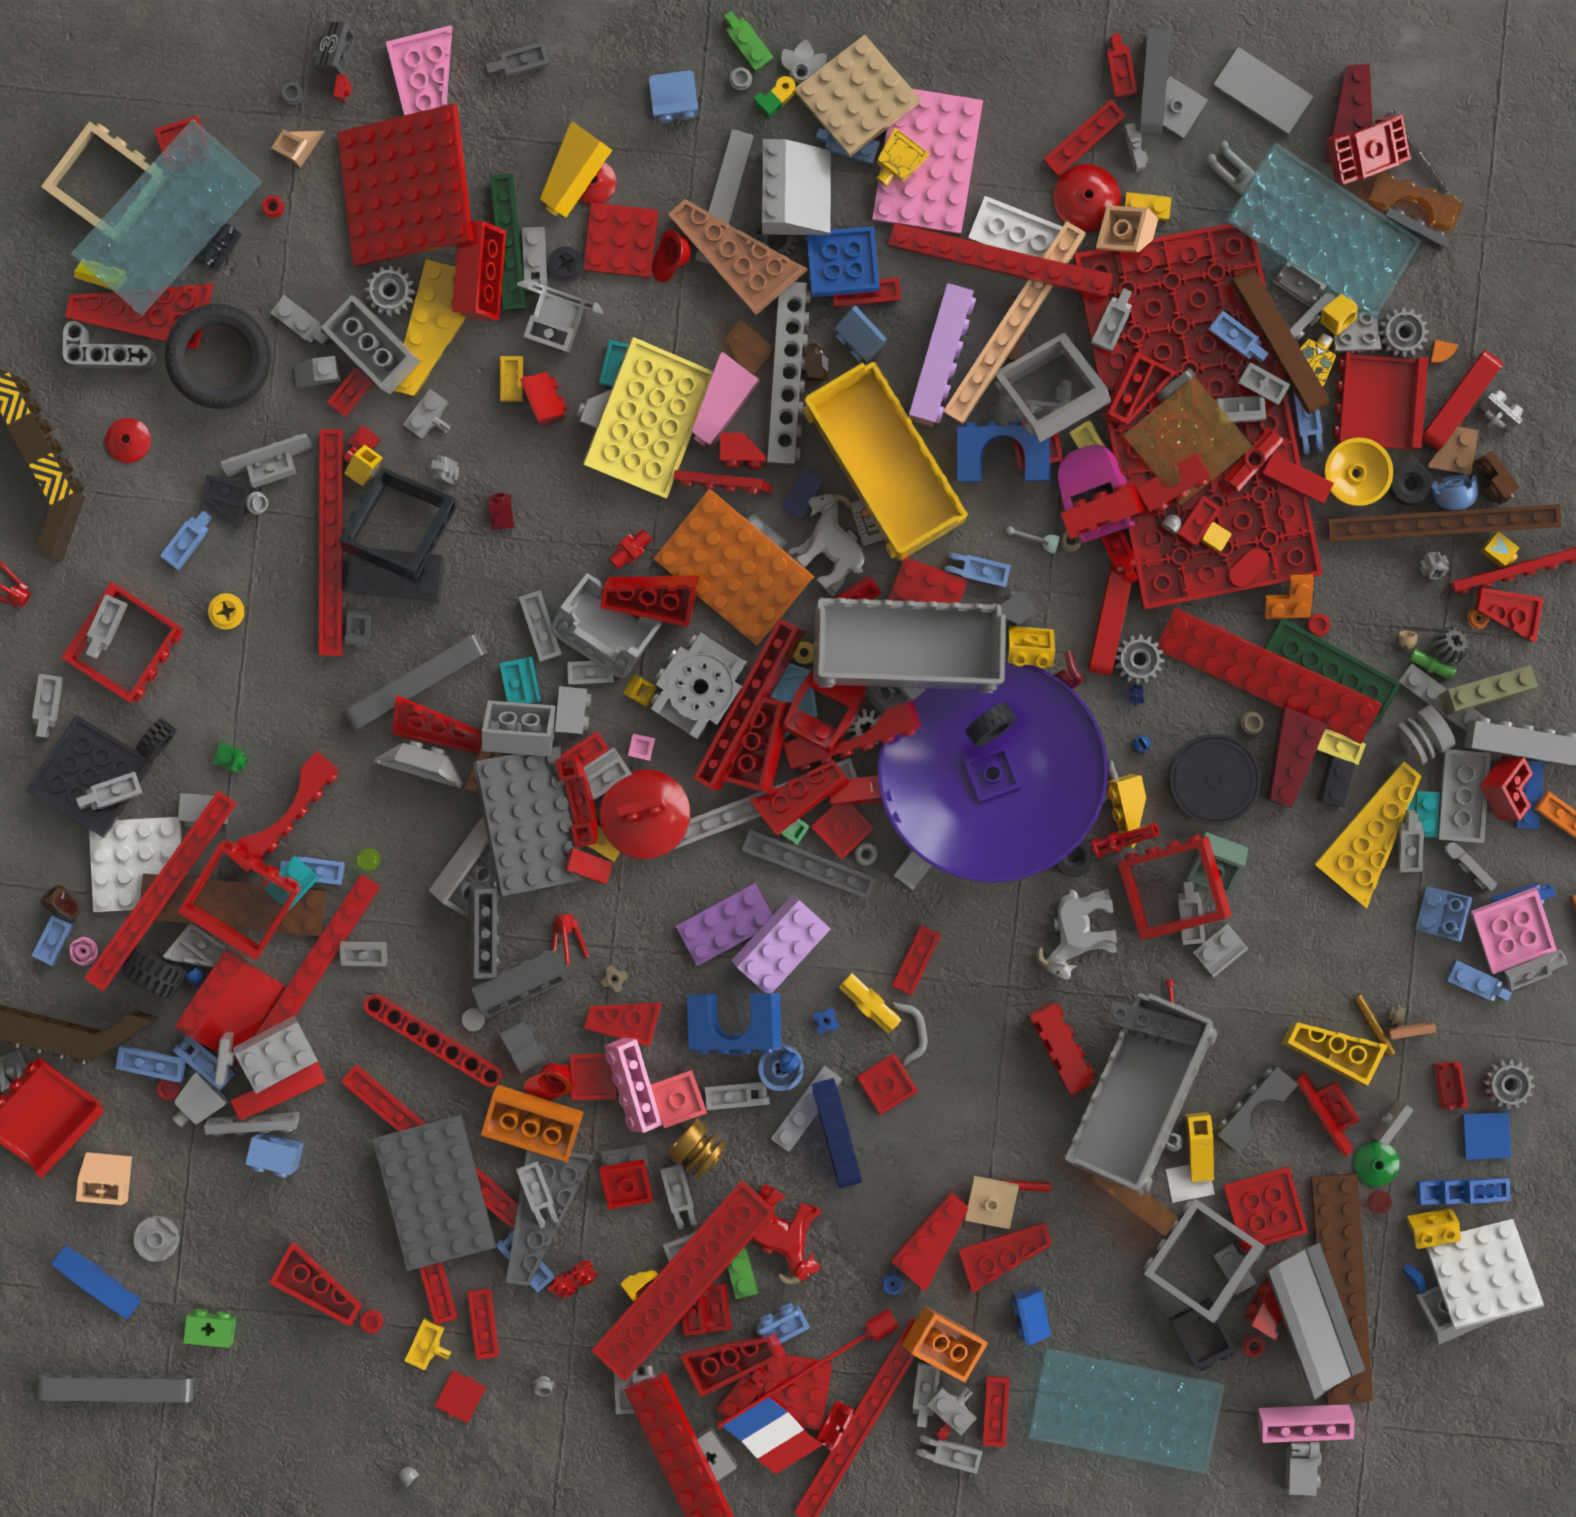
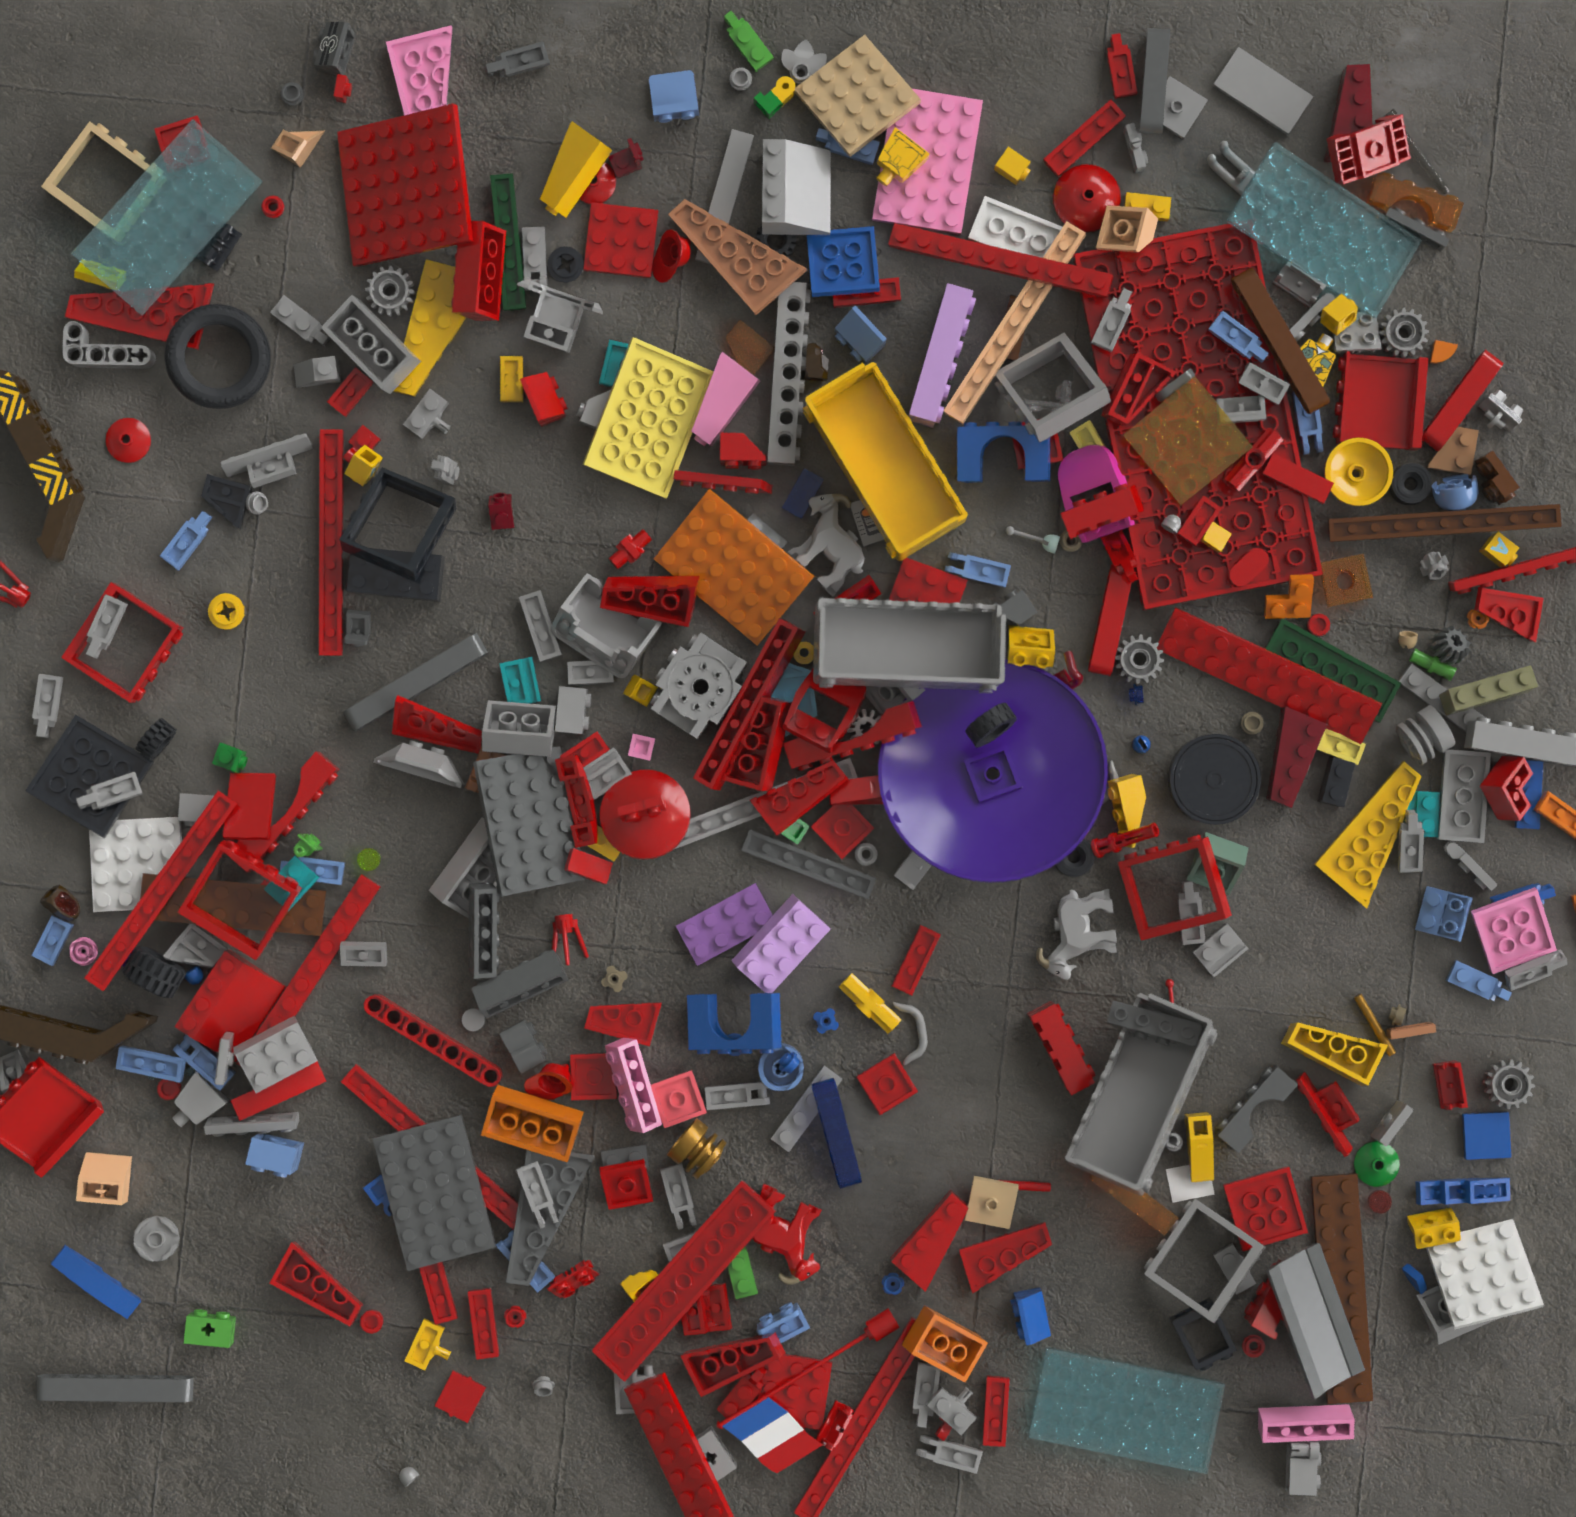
(254, 809): none -> red tile
(307, 845): none -> bright green hinge
(377, 1192): none -> blue plate
(521, 1316): none -> red plate
(627, 160): none -> dark red bracket
(1013, 166): none -> yellow brick
(1192, 474): red arch -> none
(1356, 568): none -> clear orange piece

